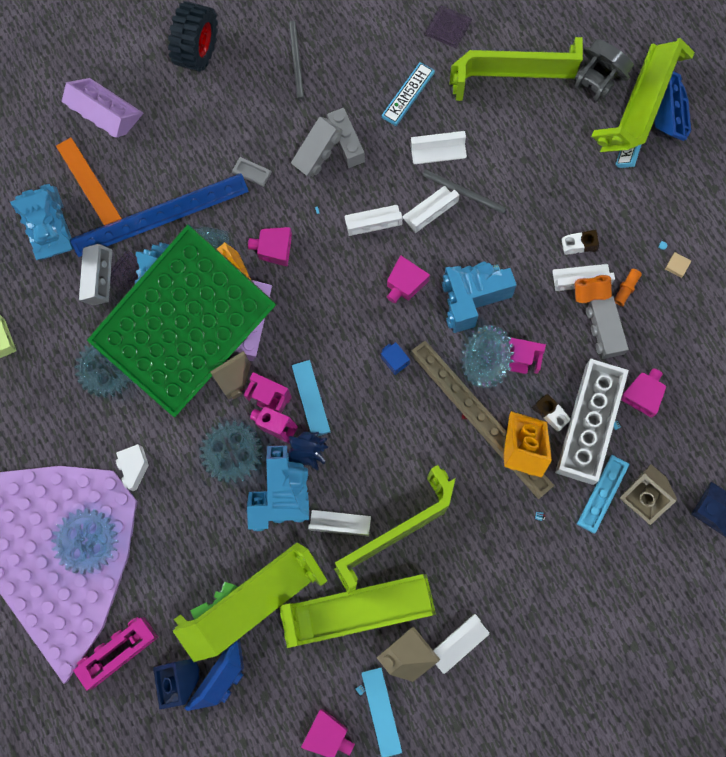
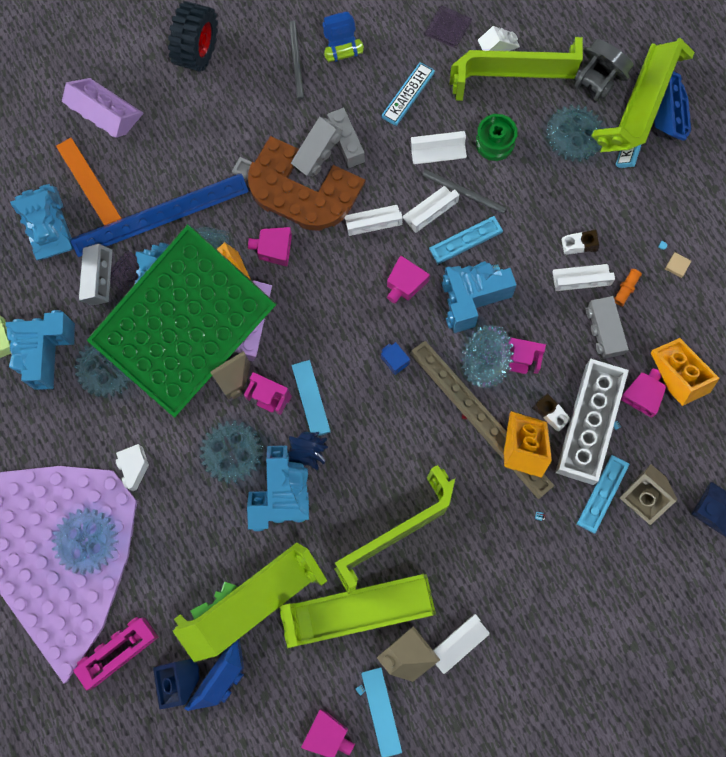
(35, 344): none -> dark azure brick
(274, 423): dark pink torso -> none
(294, 201): none -> dark orange plate
(340, 523): white panel -> none
(341, 40): none -> blue piece
(466, 239): none -> medium azure tile
(496, 137): none -> green wheel
(498, 40): none -> white slope
(574, 133): none -> clear light blue gear
(593, 289): orange axle -> none
(683, 371): none -> light orange slope

